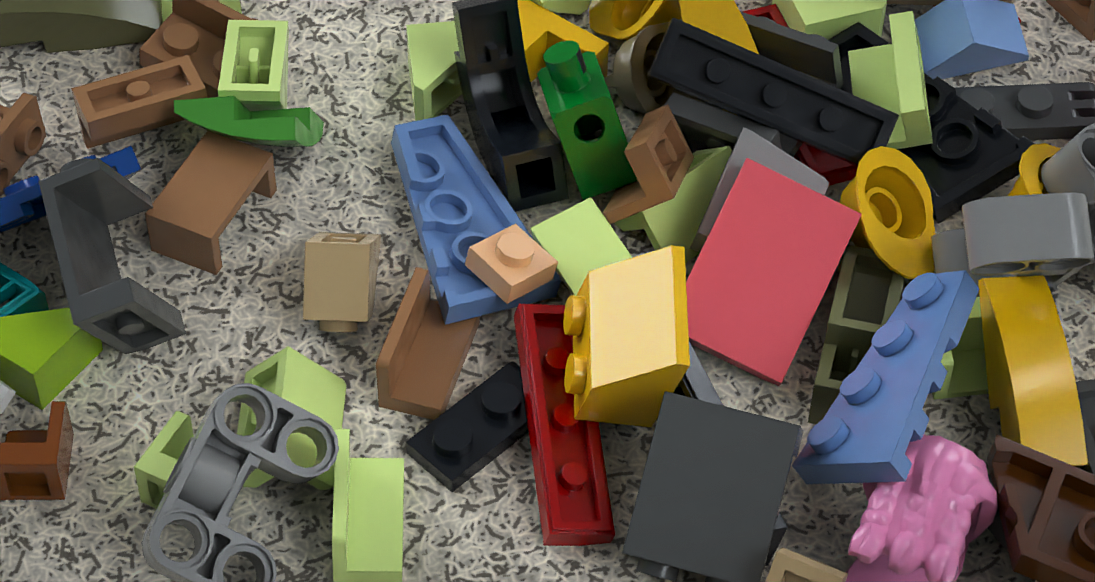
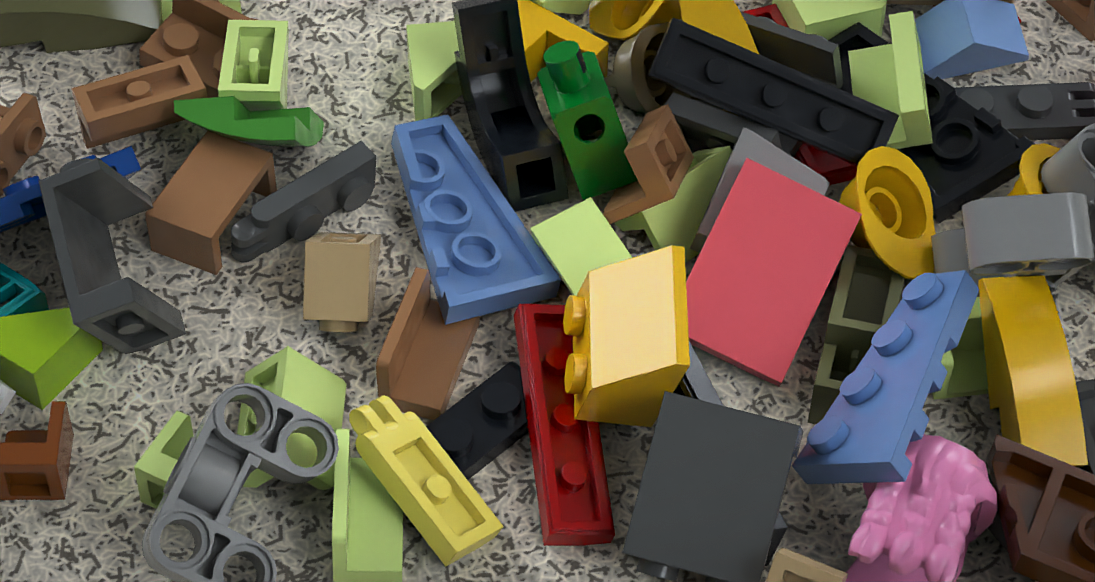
(303, 204): none -> dark grey hinge
(423, 480): none -> light yellow hinge
(511, 263): light nougat plate -> none

